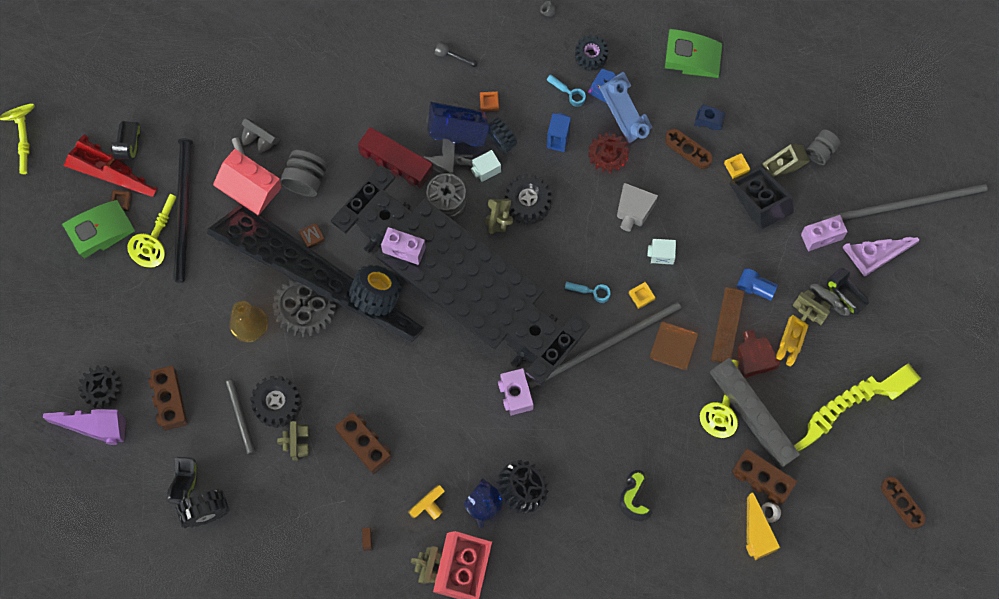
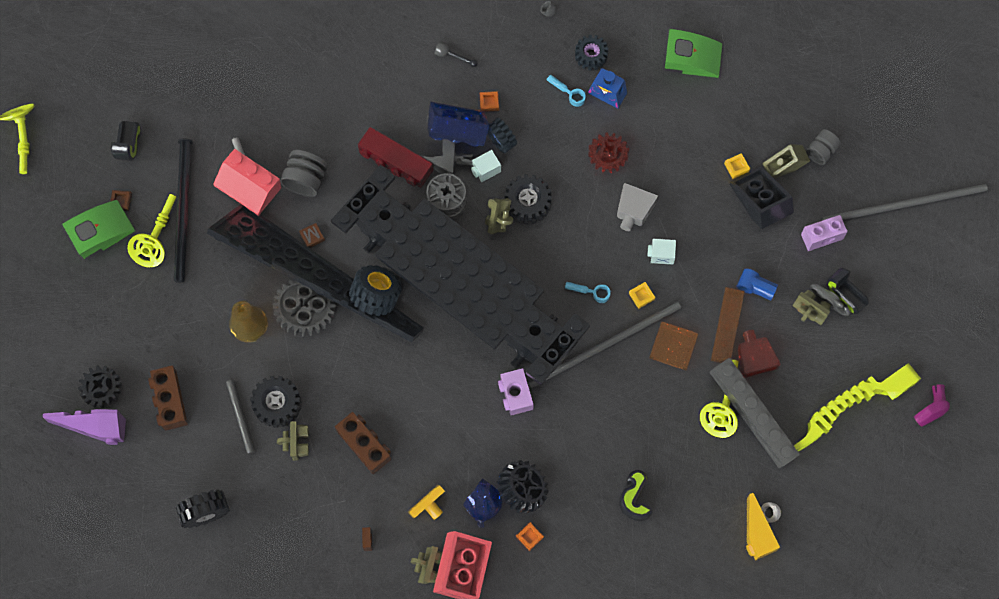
(94, 162): red wedge -> none
(184, 480): black animal -> none
(252, 130): dark grey tile -> none
(403, 246): lavender brick -> none
(529, 536): none -> orange tile
(558, 132): blue brick -> none
(624, 109): medium blue brick -> none
(687, 141): reddish brown beam -> none
(709, 117): dark blue leg -> none
(774, 476): reddish brown brick -> none
(792, 339): yellow hinge -> none
(873, 255): lavender wing -> none
(894, 502): reddish brown beam -> none
(936, 409): none -> magenta arm

